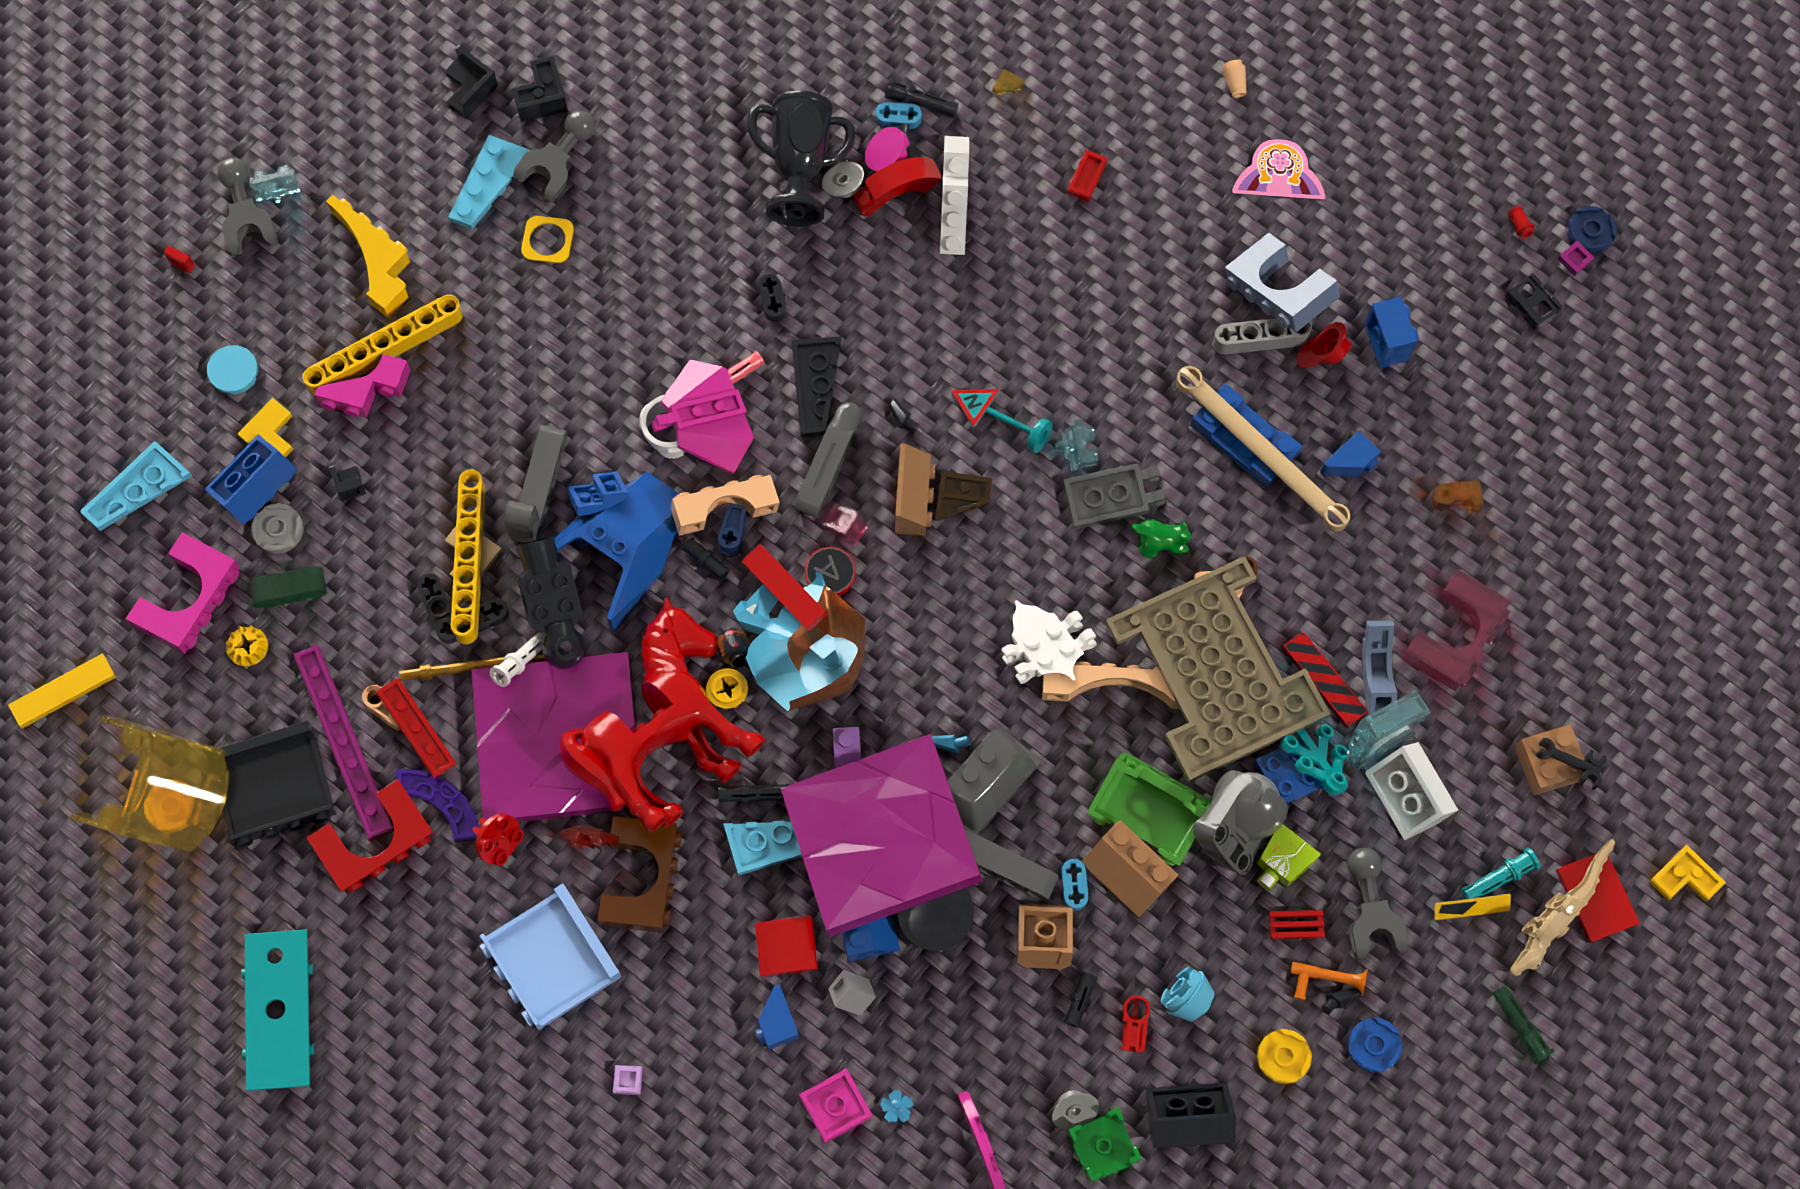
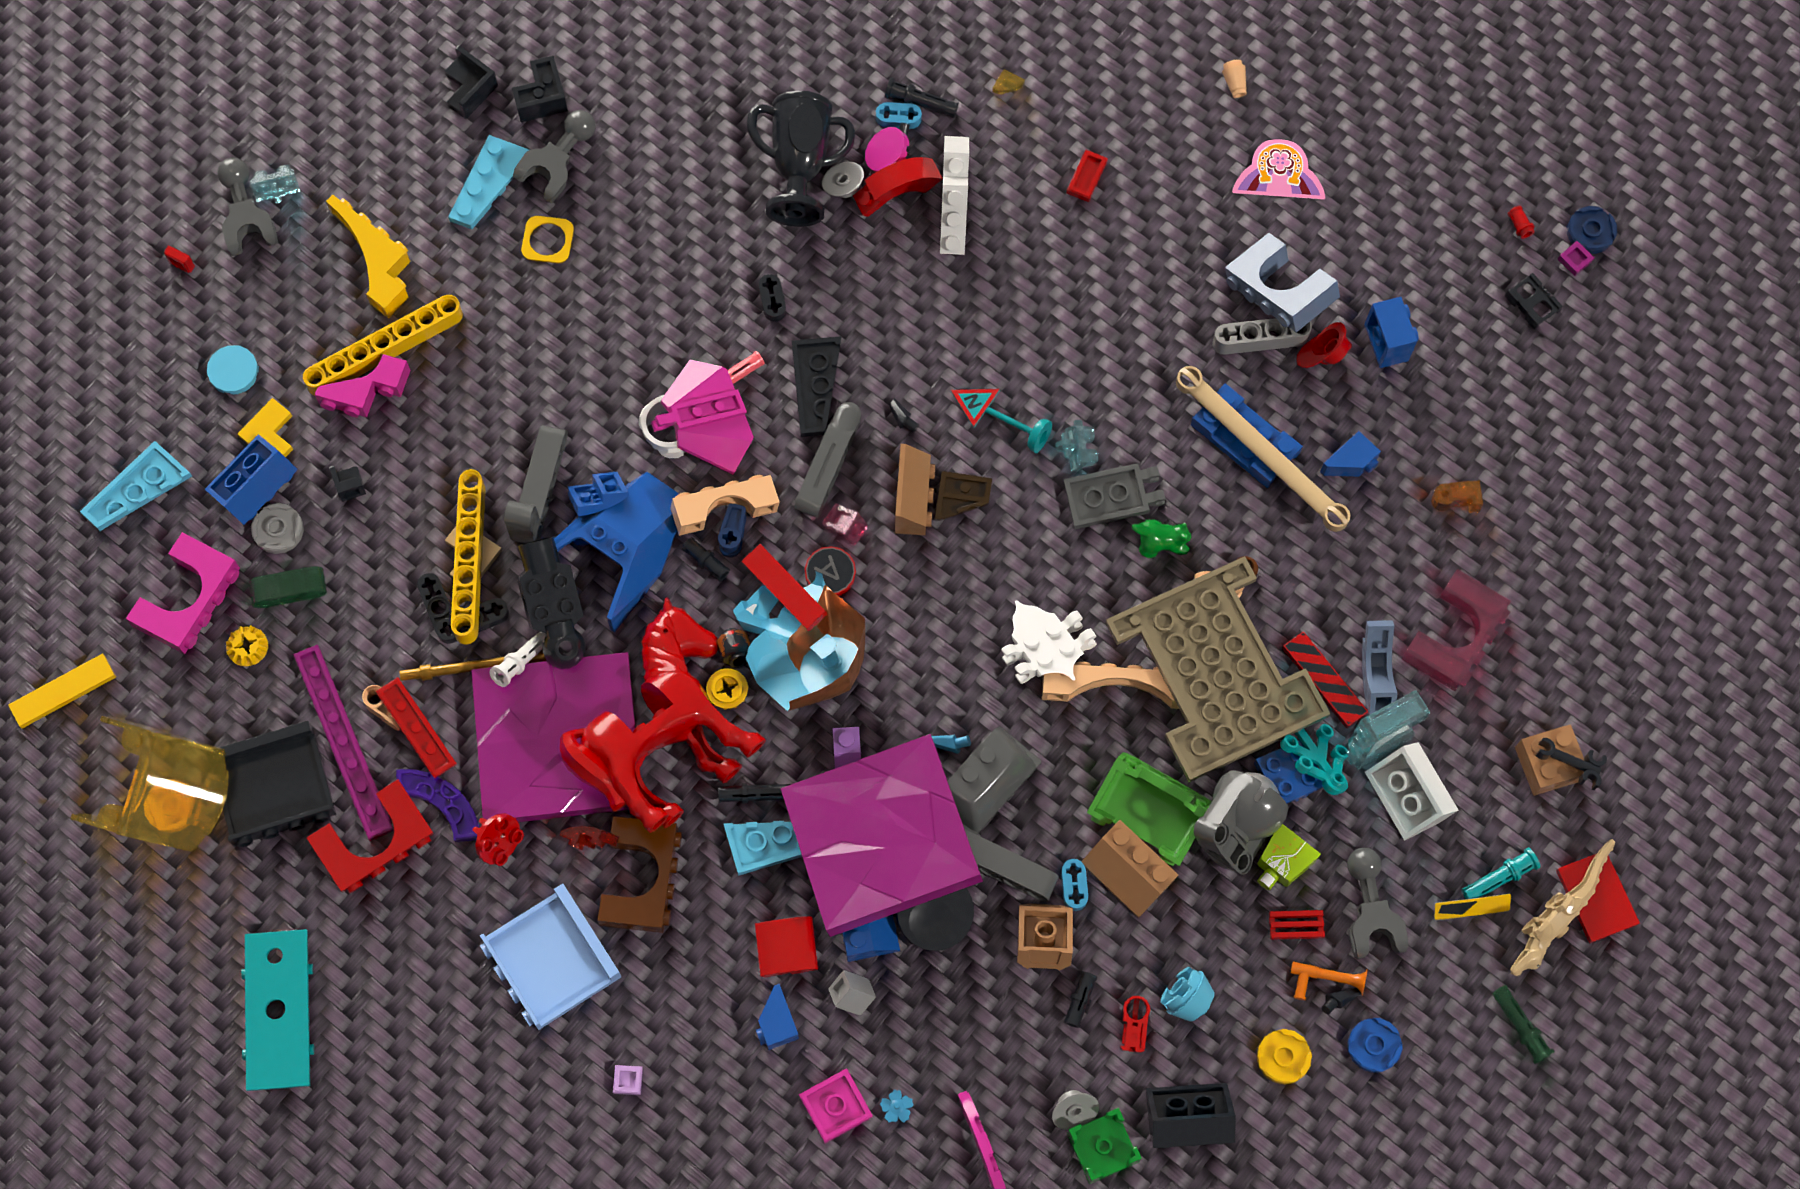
(1687, 869): yellow tile -> none

